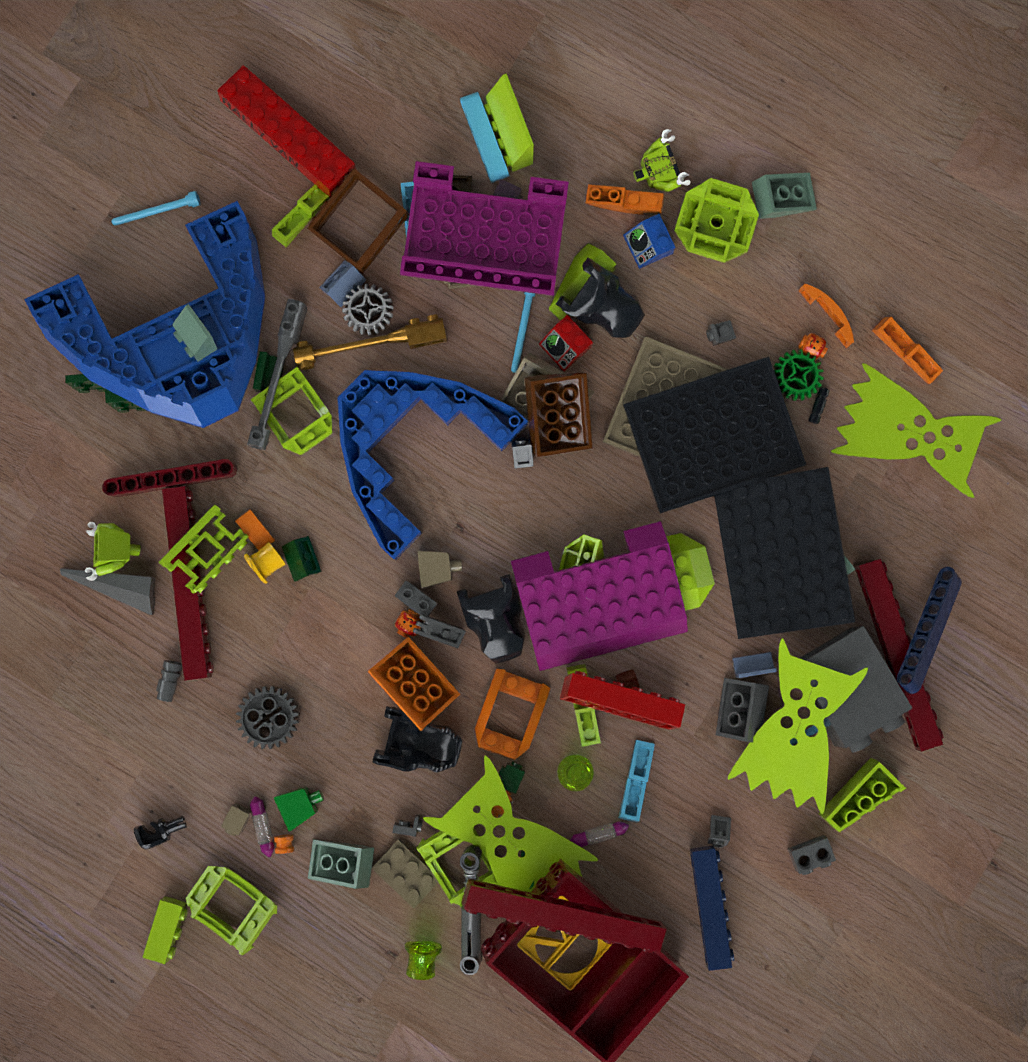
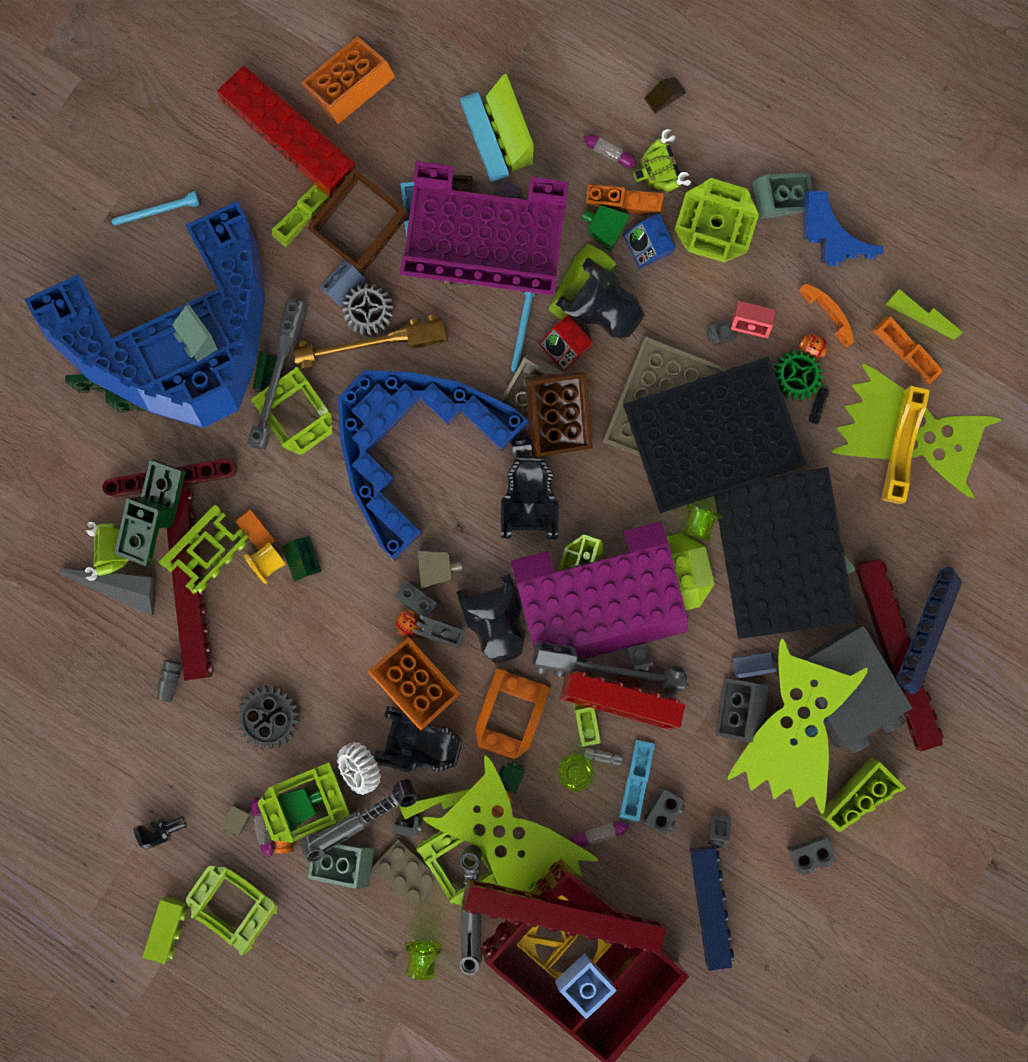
(149, 512): none -> dark green bracket
(315, 845): none -> piece
(331, 795): none -> lime wedge
(348, 79): none -> orange slope
(358, 768): none -> white gear
(446, 799): none -> lime slope
(529, 499): none -> black animal
(564, 660): none -> dark grey bar
(585, 986): none -> light blue brick
(603, 756): none -> light grey axle
(605, 225): none -> green torso
(610, 150): none -> piece
(640, 657): none -> dark grey bracket
(659, 808): none -> dark grey brick
(664, 94): none -> dark brown slope
(700, 522): none -> clear neon green piece
(753, 319): none -> coral brick
(836, 242): none -> blue arch
(909, 420): none -> yellow arch
(933, 319): none -> lime slope

